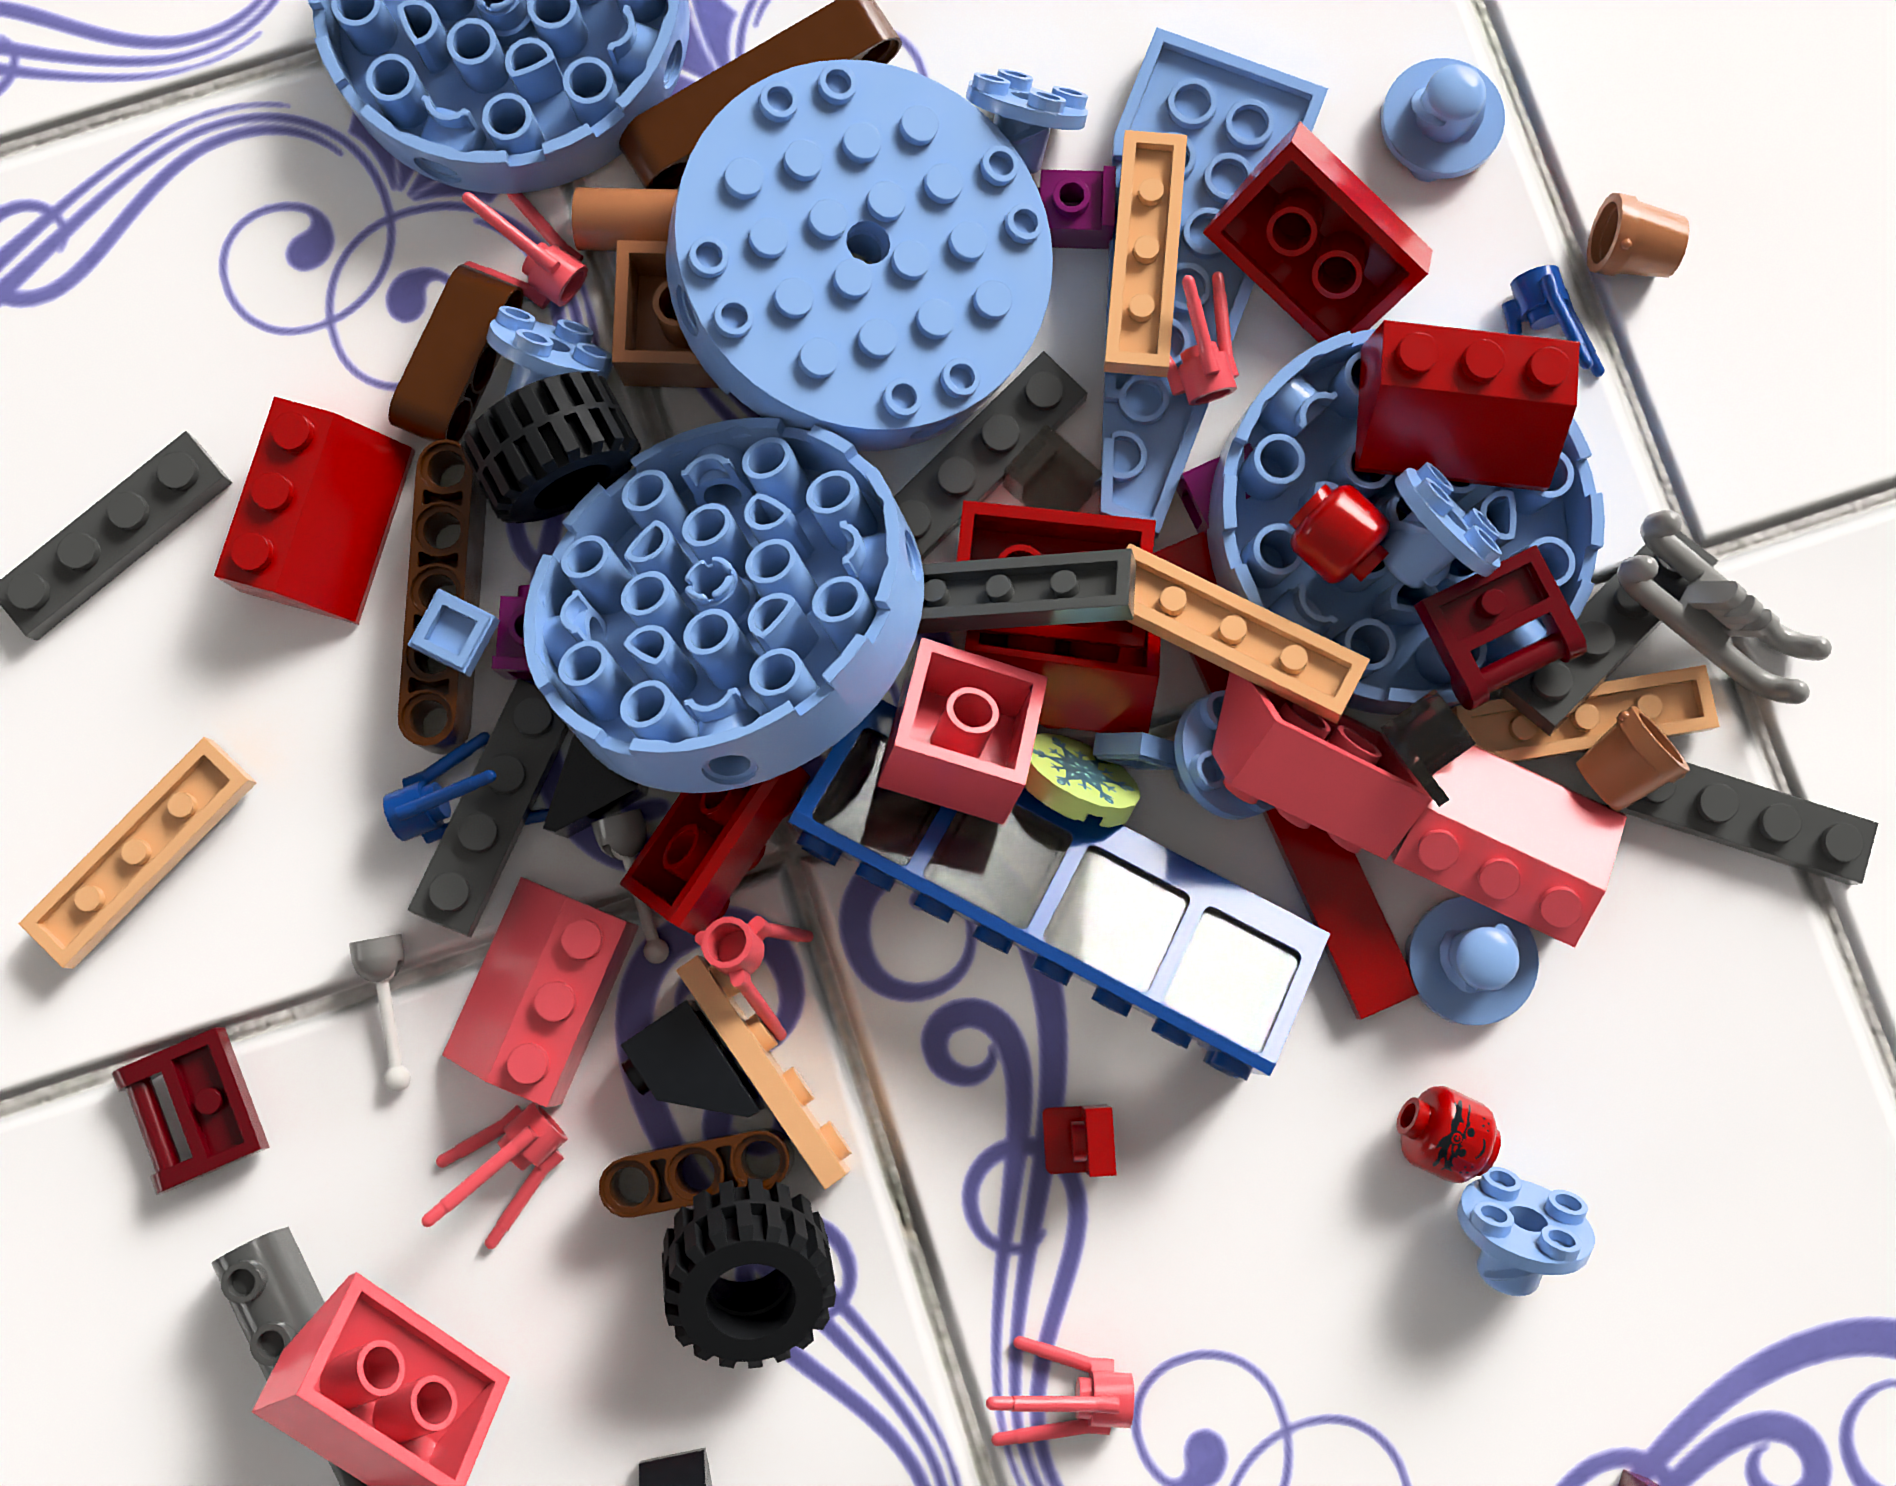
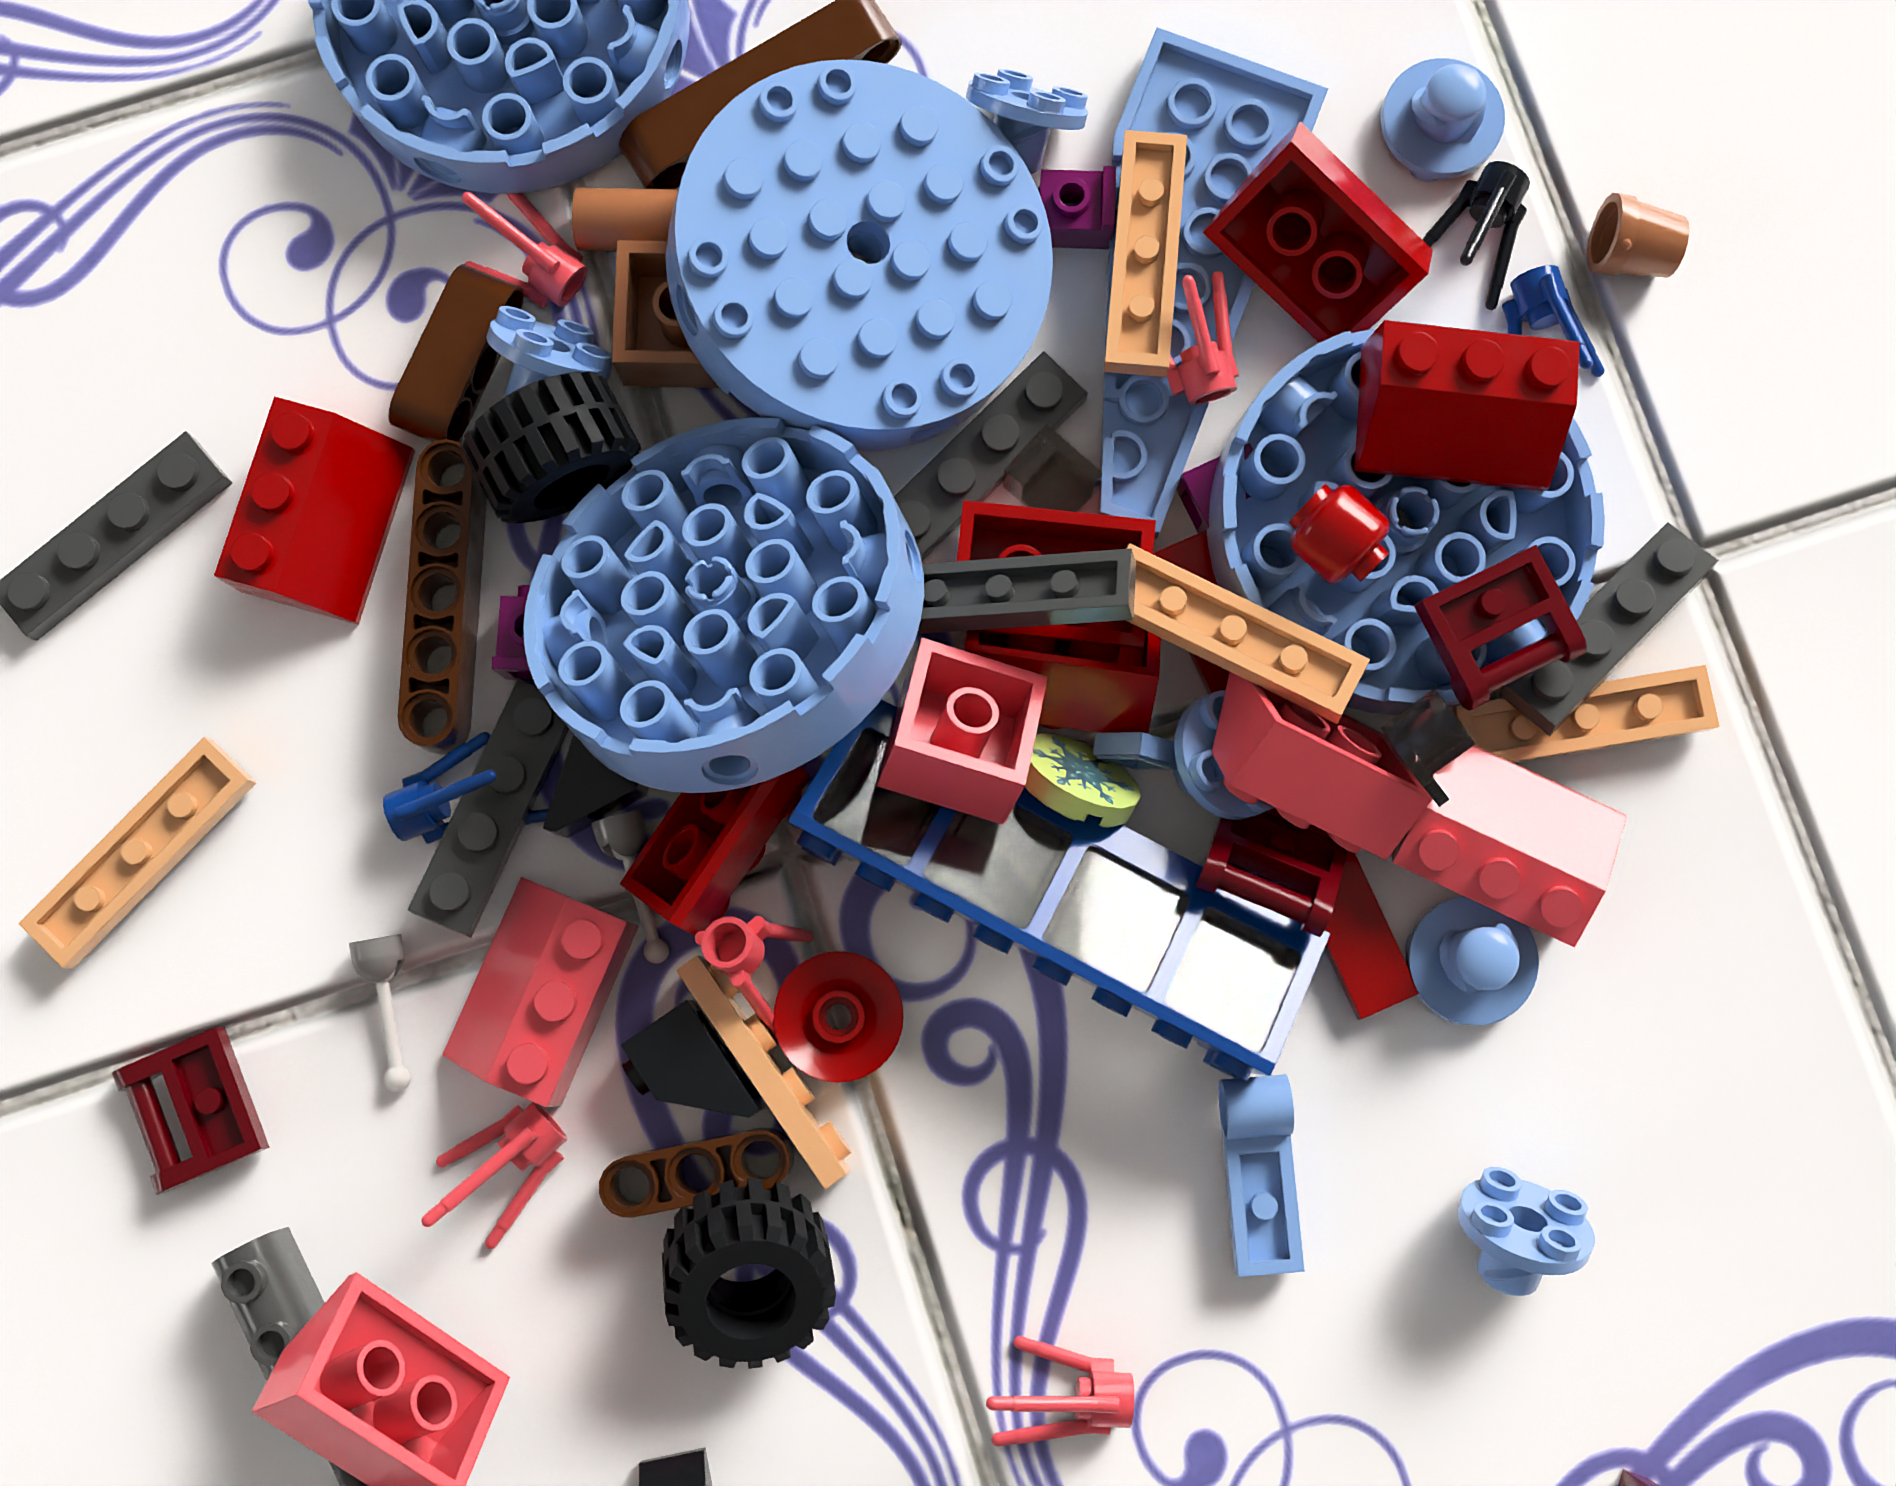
(454, 632): light blue tile -> none
(803, 1008): none -> red dish
(1079, 1140): red bracket -> none
(1260, 1174): none -> light blue plate
(1280, 853): none -> dark red plate
(1437, 532): light blue plate -> none
(1448, 1134): red head -> none
(1492, 202): none -> black plant
(1631, 760): nougat piece -> none
(1714, 611): light grey piece -> none
(1763, 823): dark grey plate -> none

